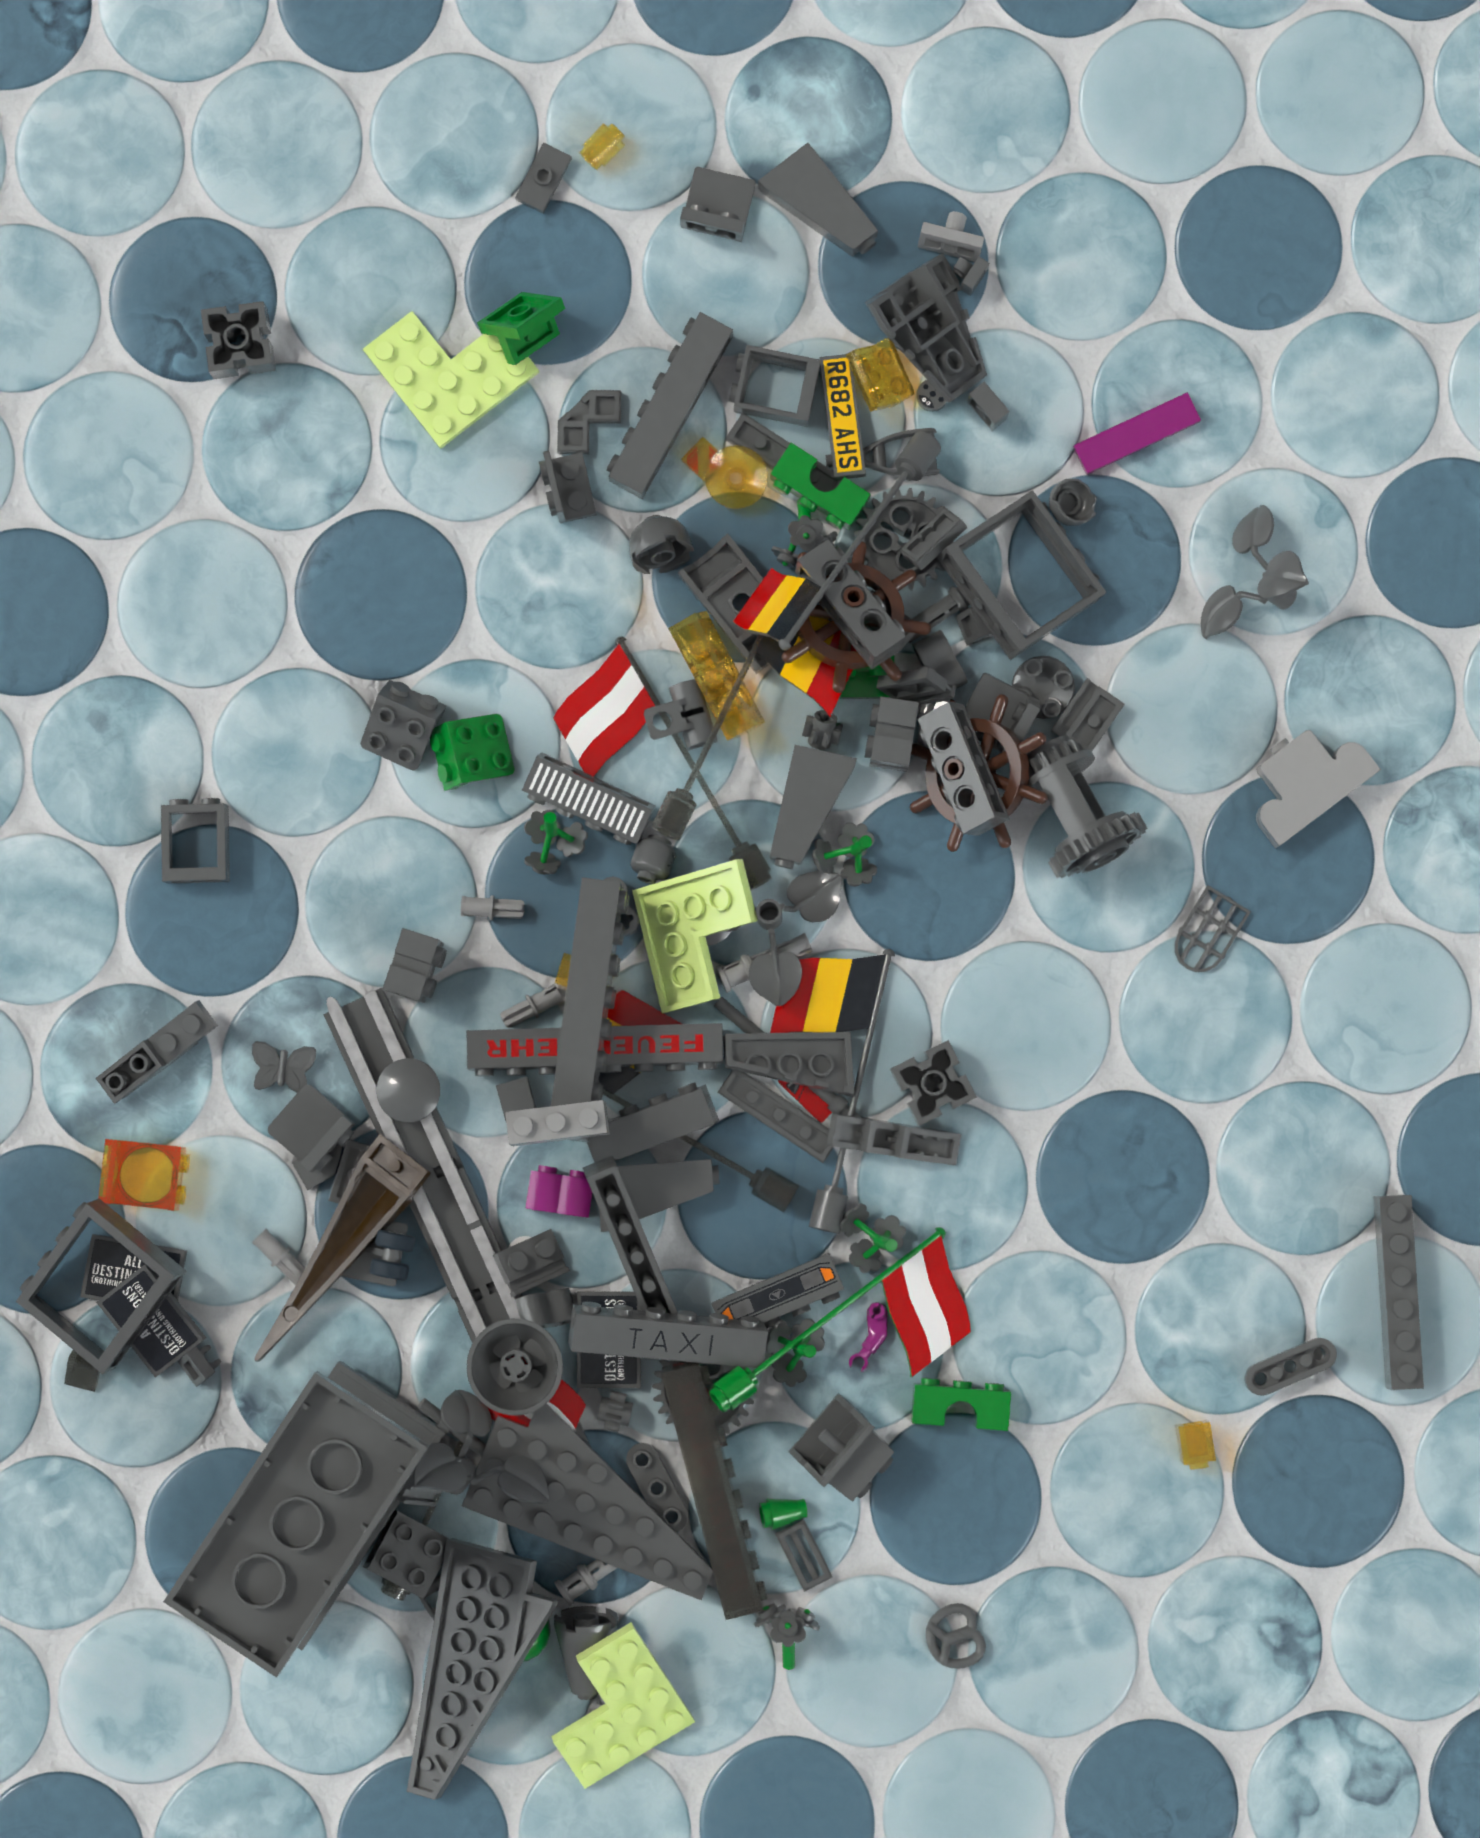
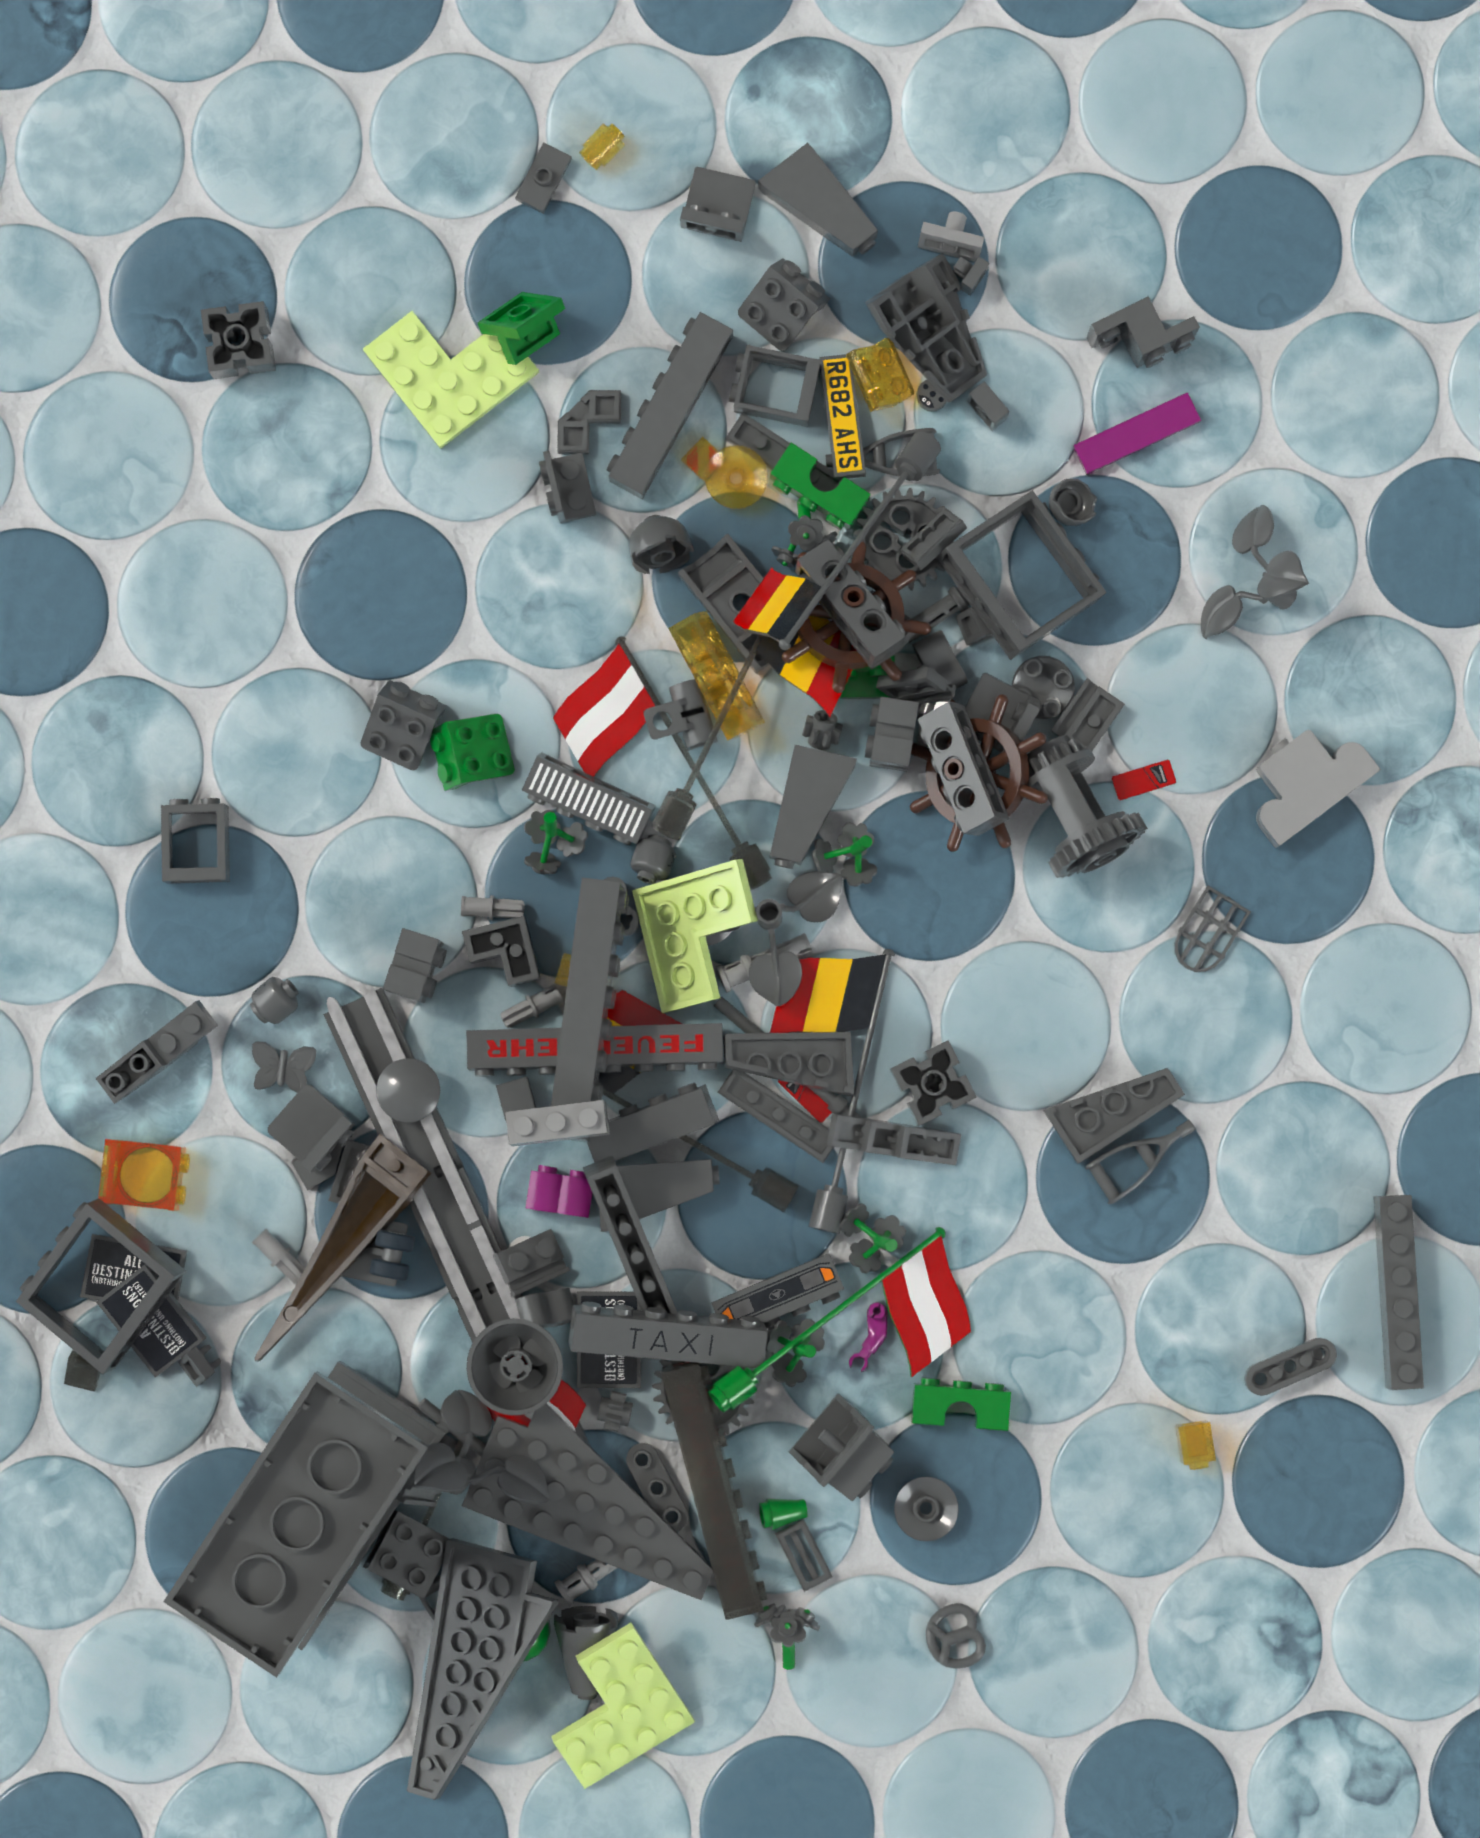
(274, 1000): none -> dark grey head
(506, 940): none -> dark grey brick
(782, 303): none -> dark grey bracket
(931, 1525): none -> dark grey dish
(1107, 1114): none -> dark grey wing
(1143, 333): none -> dark grey bracket
(1144, 779): none -> red sticker
(1147, 1155): none -> dark grey piece

